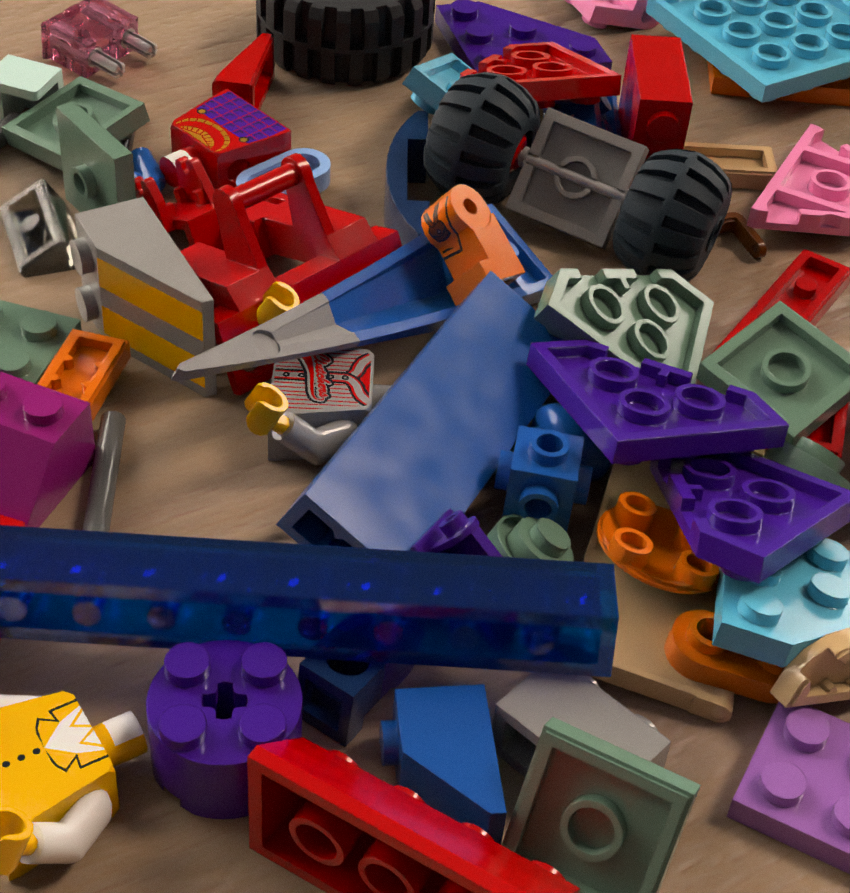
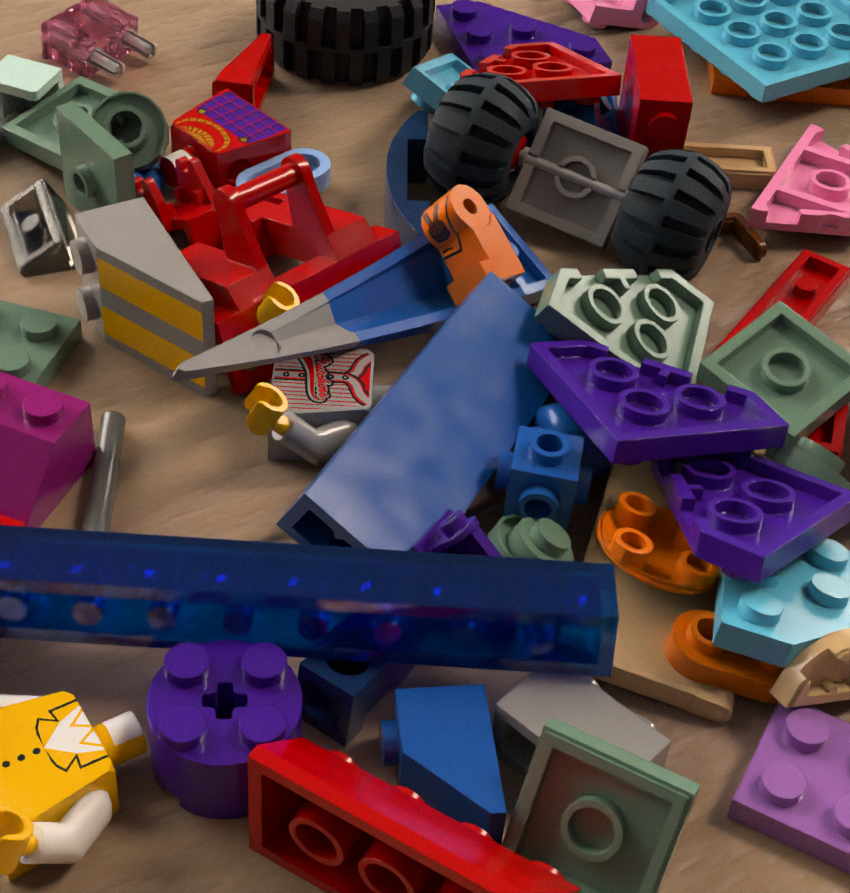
(87, 367): orange plate -> none
(136, 124): none -> sand green plate

